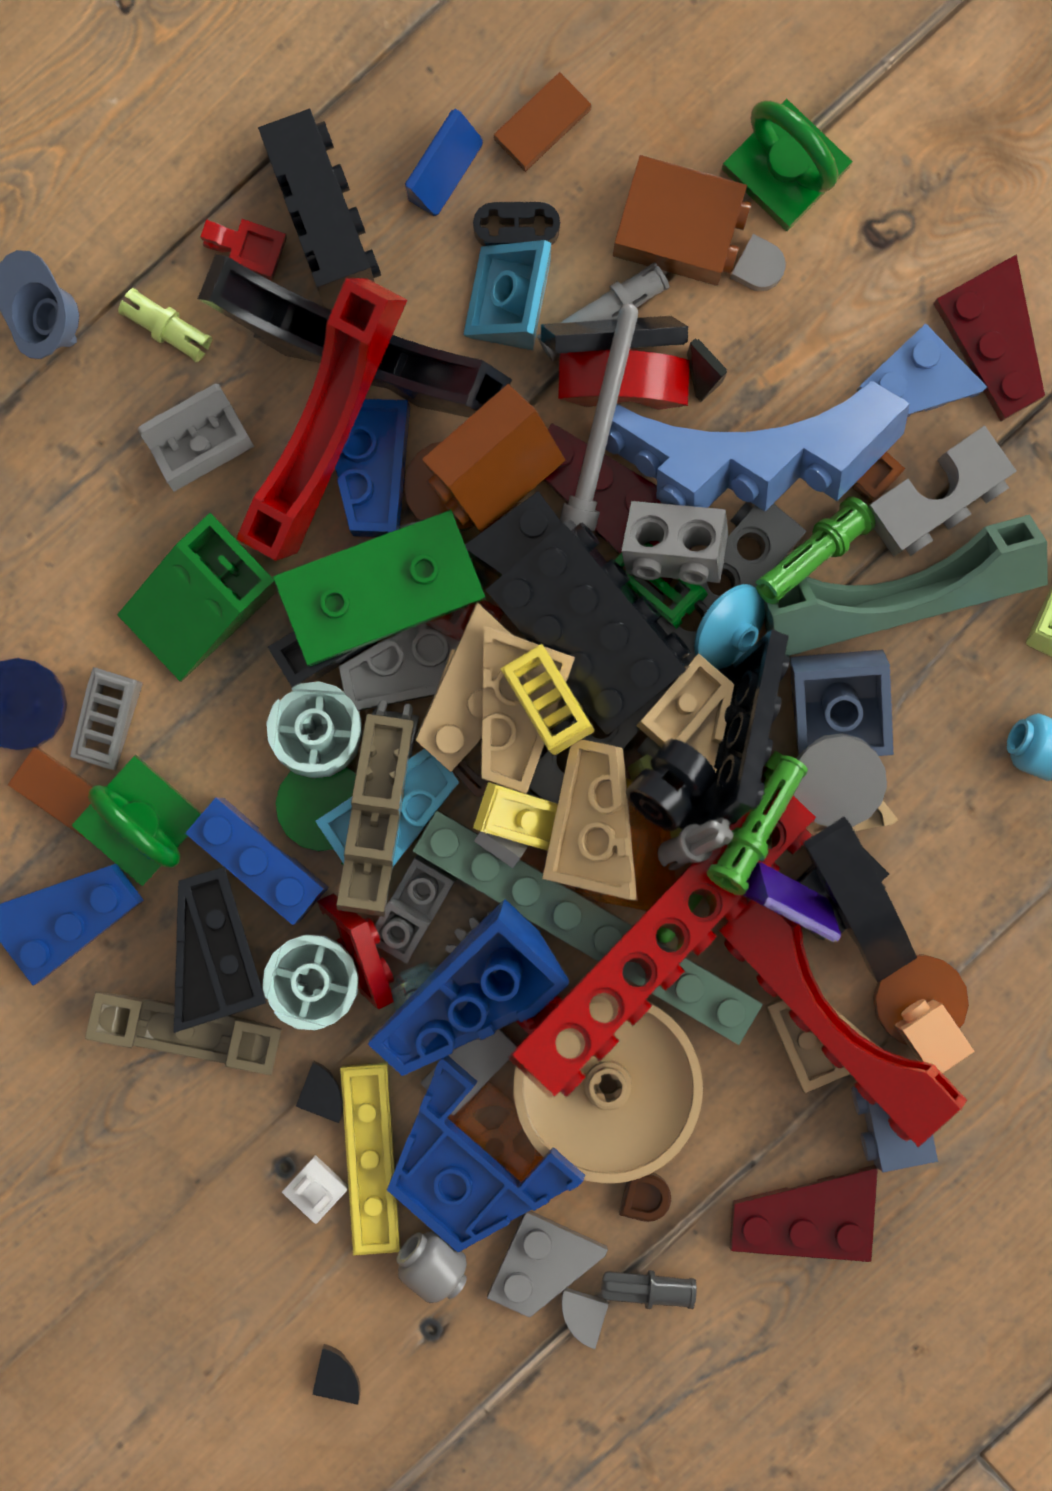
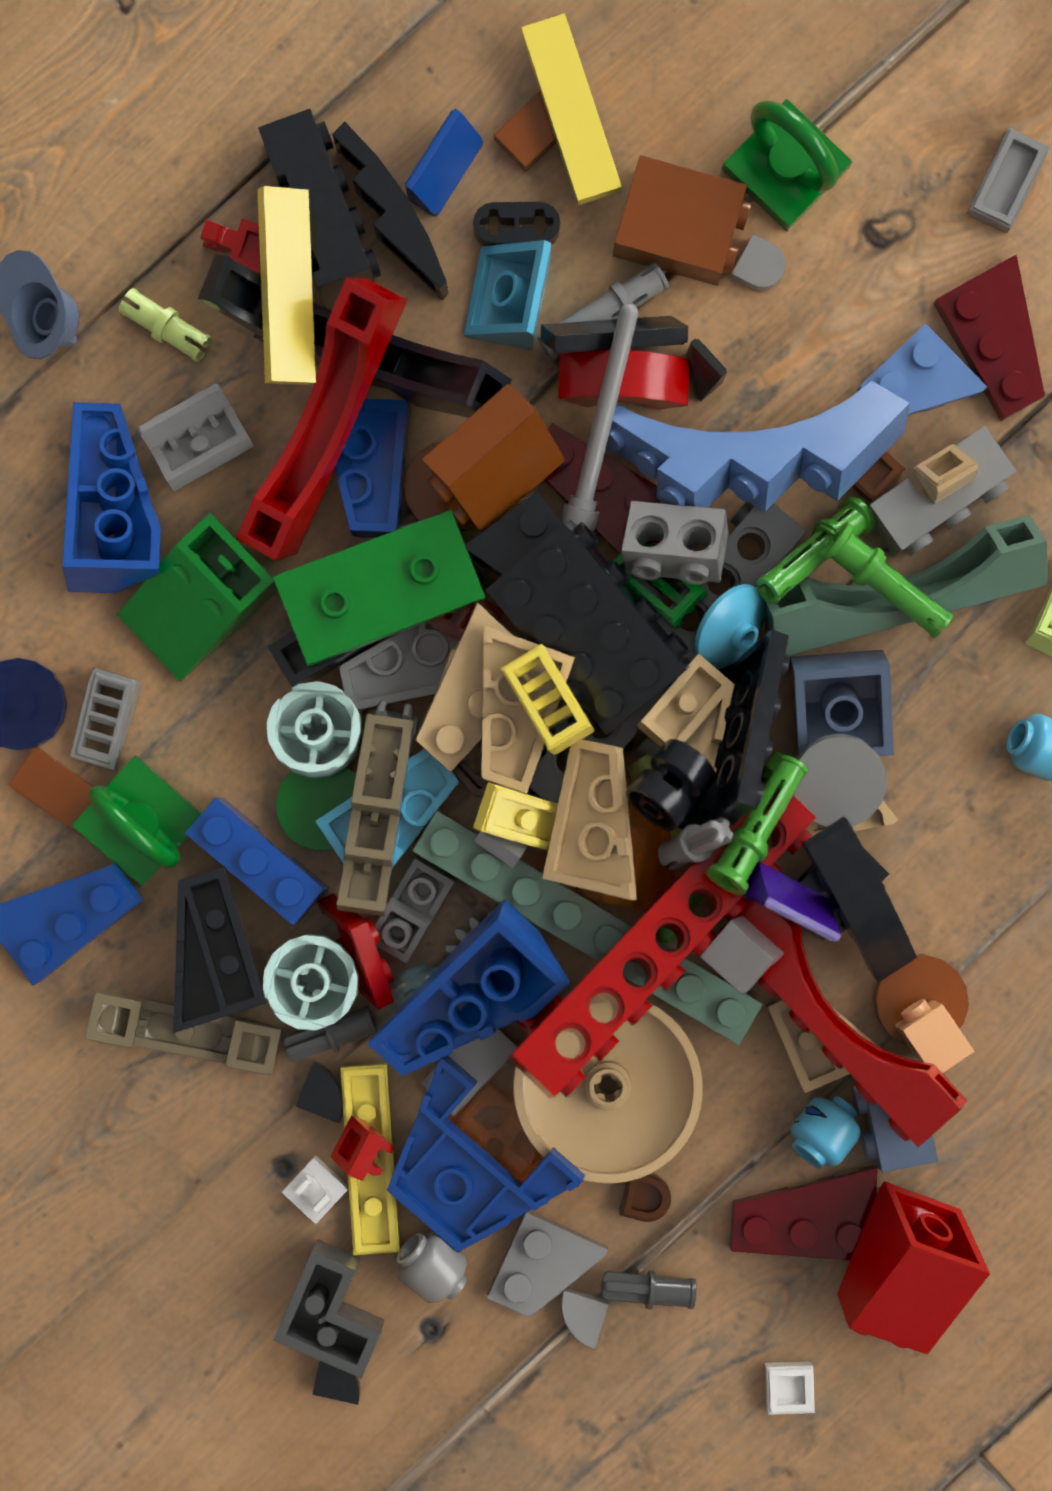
(110, 519): none -> blue wedge
(286, 285): none -> light yellow tile
(321, 1322): none -> dark grey brick
(345, 1030): none -> dark grey axle
(358, 1149): none -> red tile
(398, 222): none -> black slope
(571, 109): none -> light yellow tile
(741, 954): none -> light grey panel
(789, 1387): none -> white tile
(825, 1131): none -> medium azure head
(870, 568): none -> bright green pin
(910, 1270): none -> red slope
(946, 472): none -> tan slope
(1008, 180): none -> light grey tile

